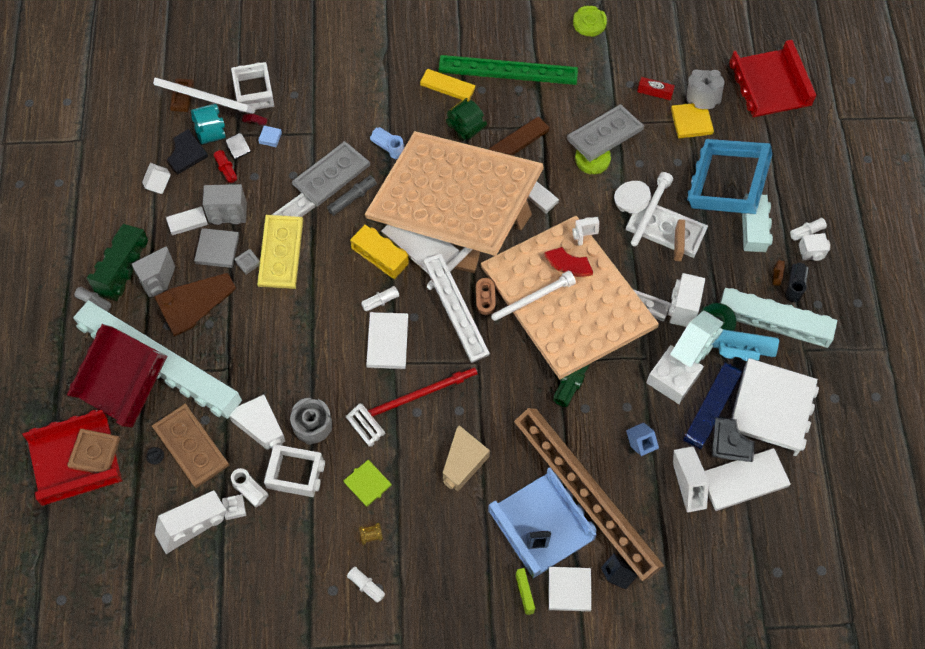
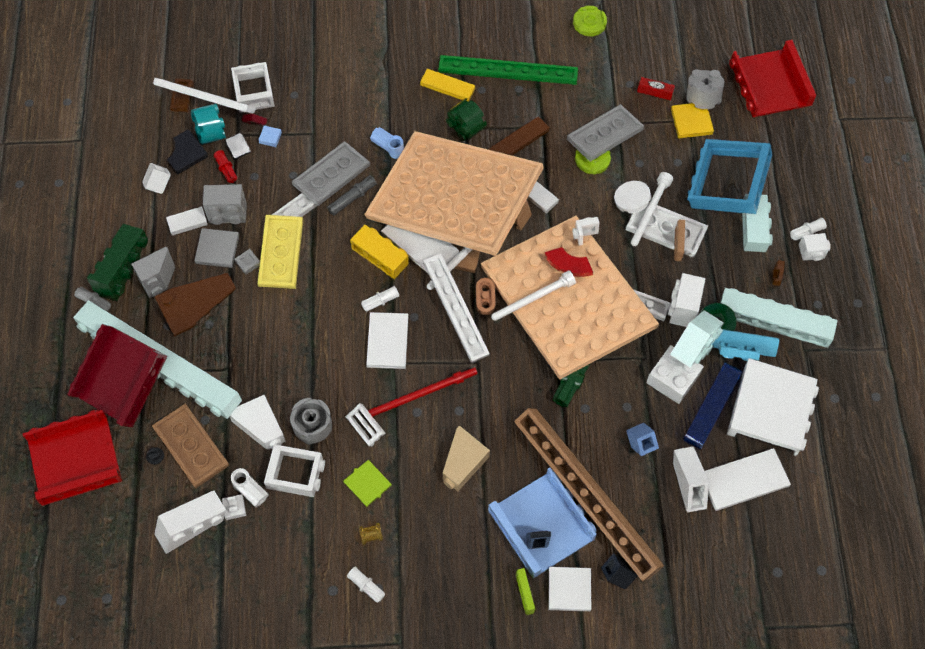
(93, 451): medium nougat tile -> none
(730, 443): black tile -> none
(797, 282): black piece -> none

